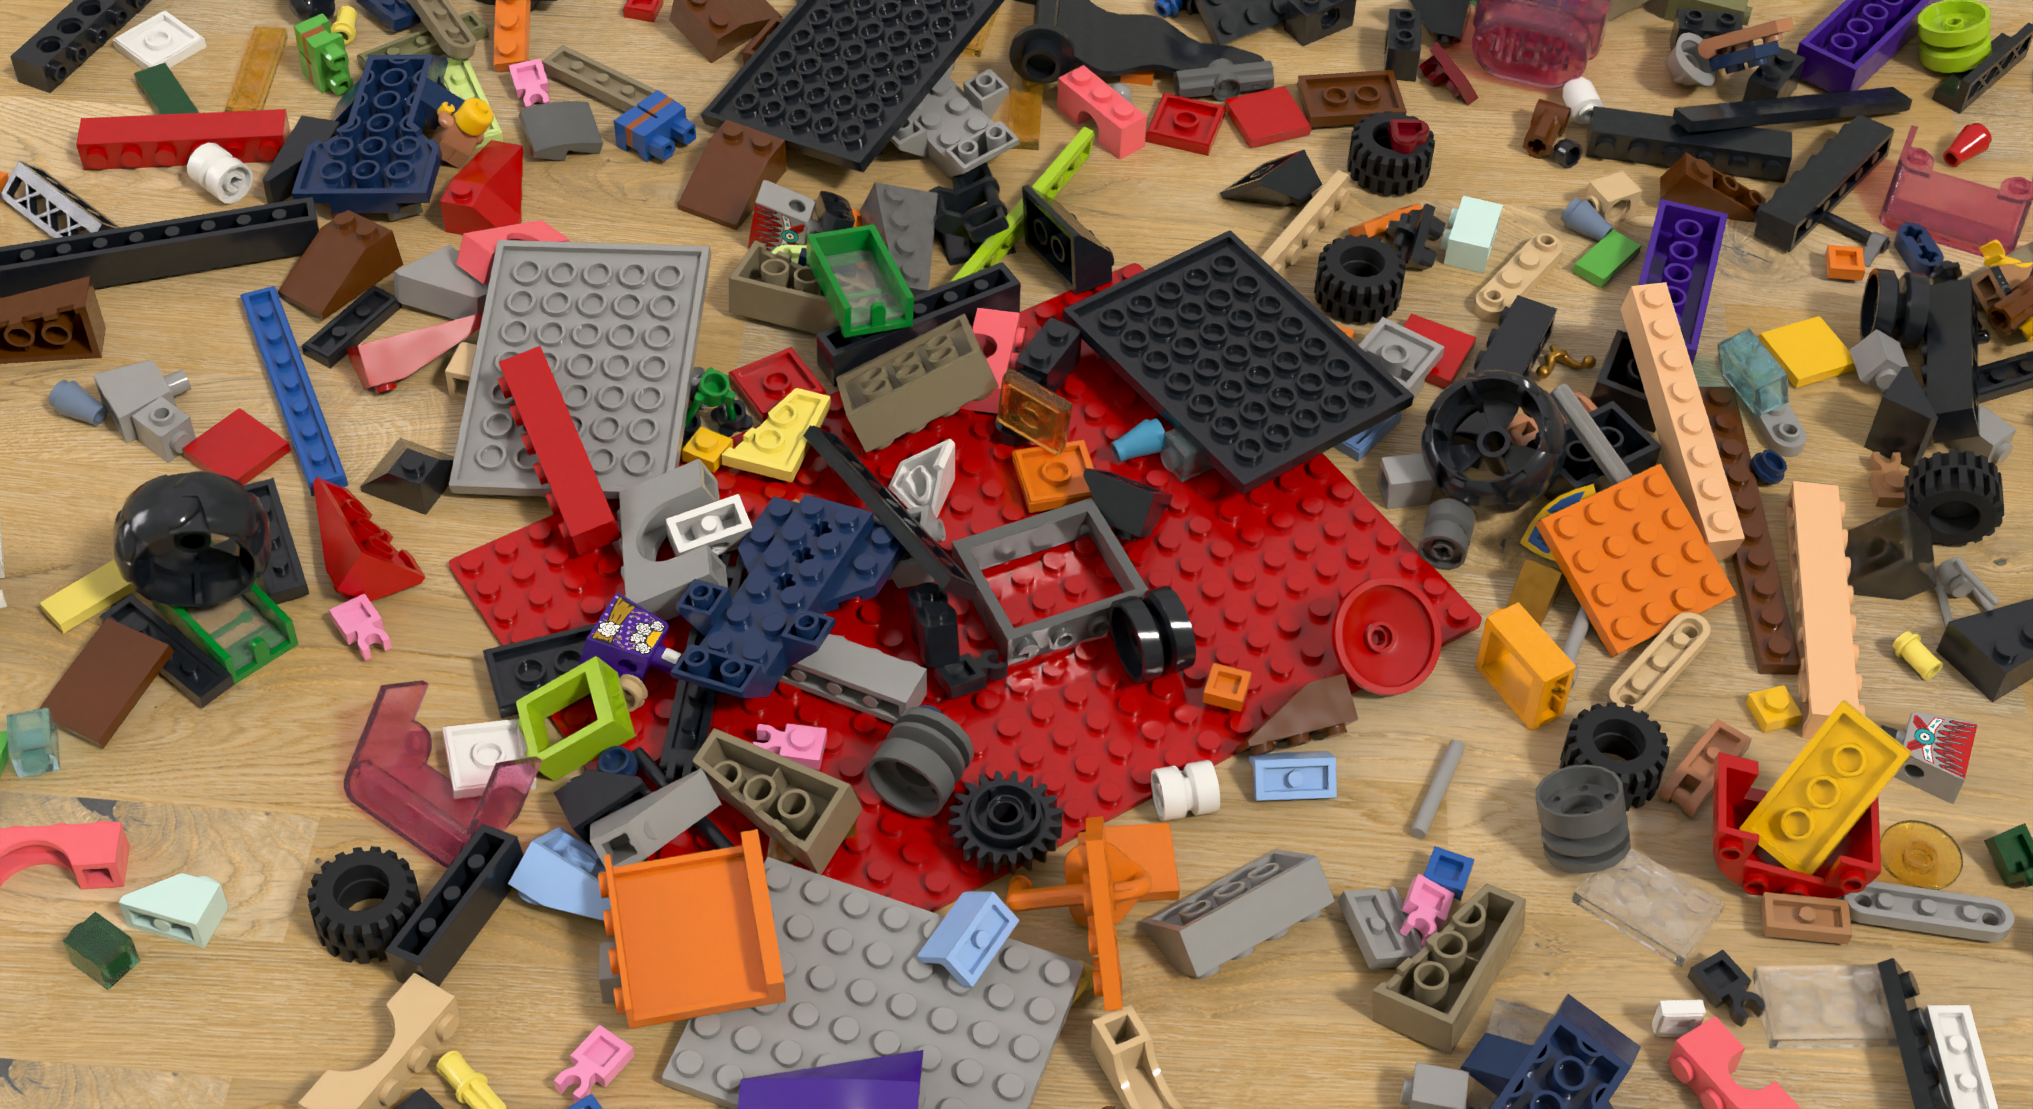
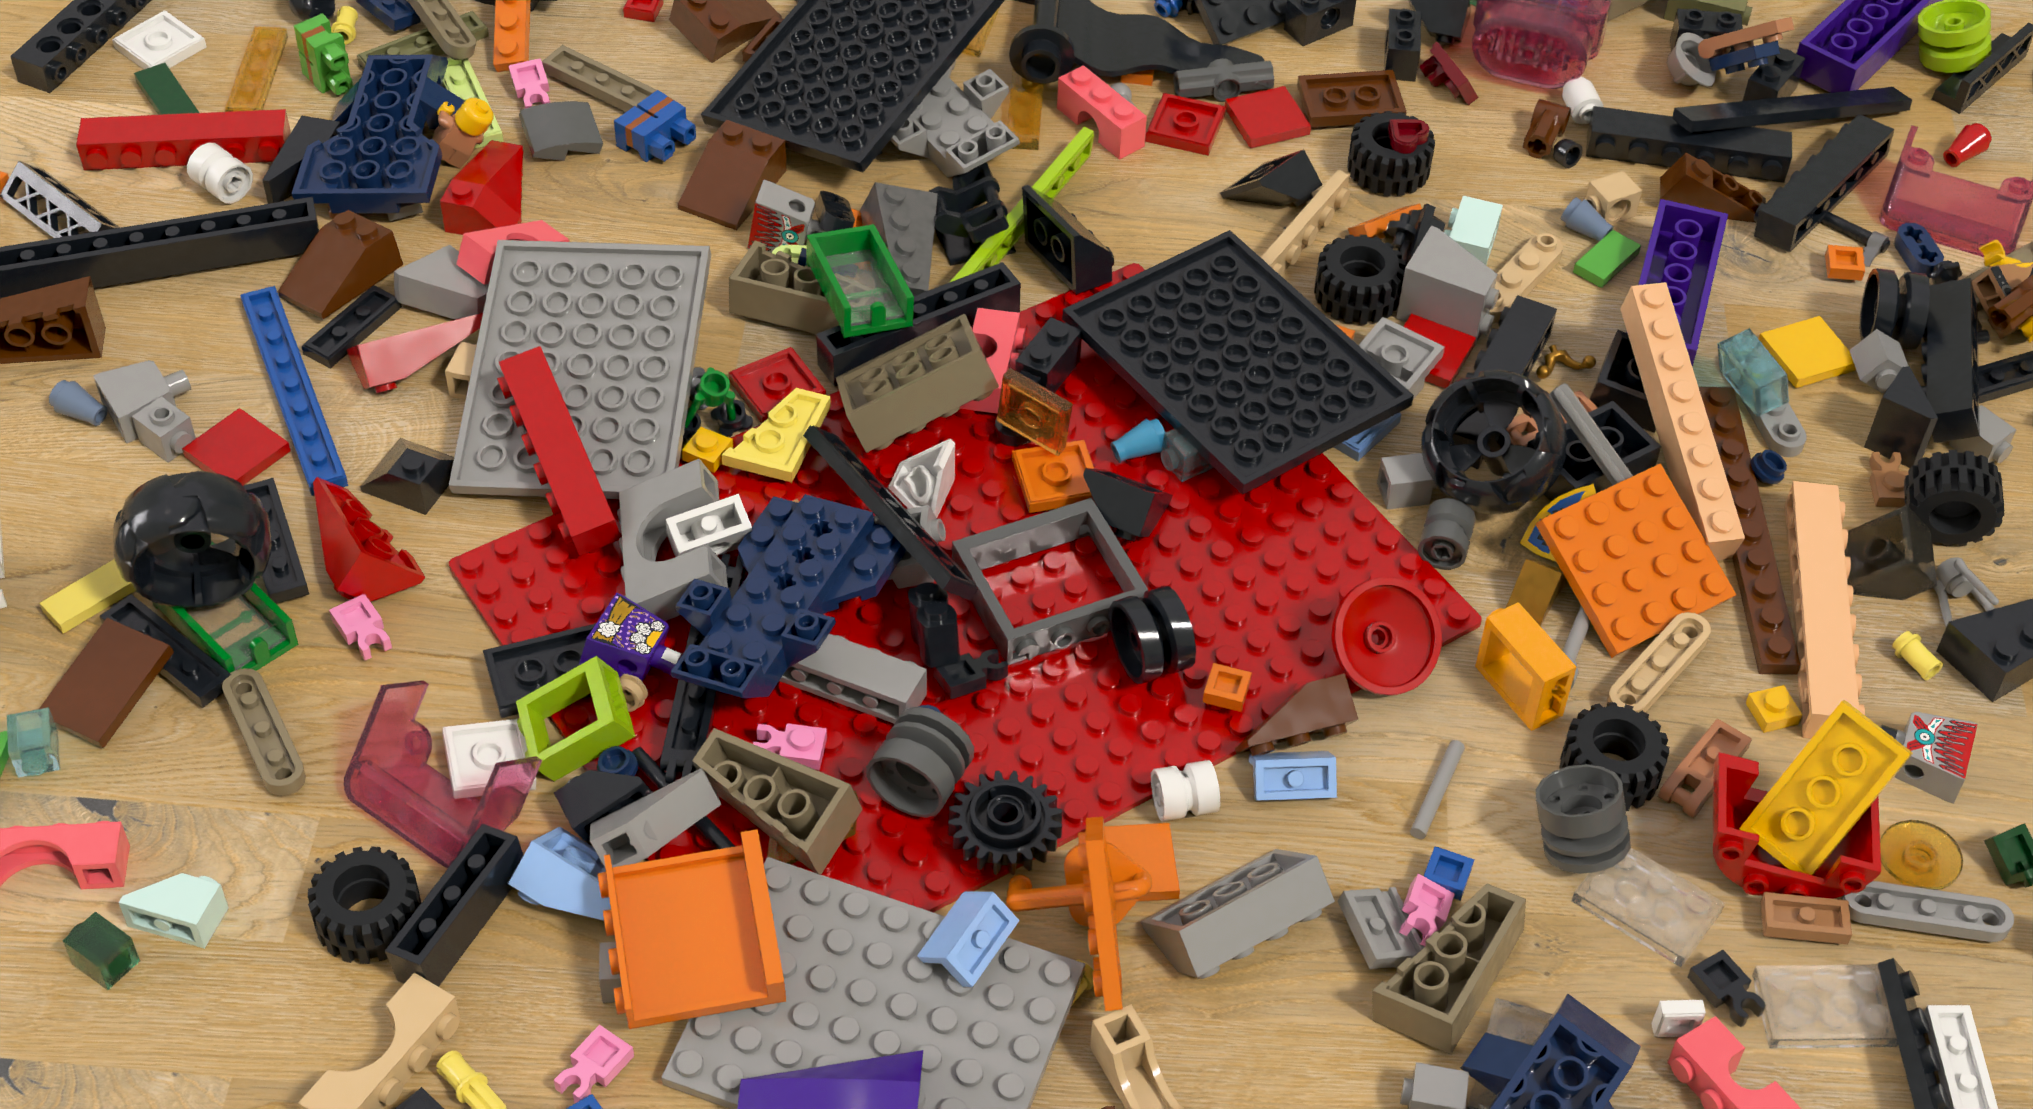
(264, 732): none -> dark tan plate
(1448, 286): none -> light grey slope

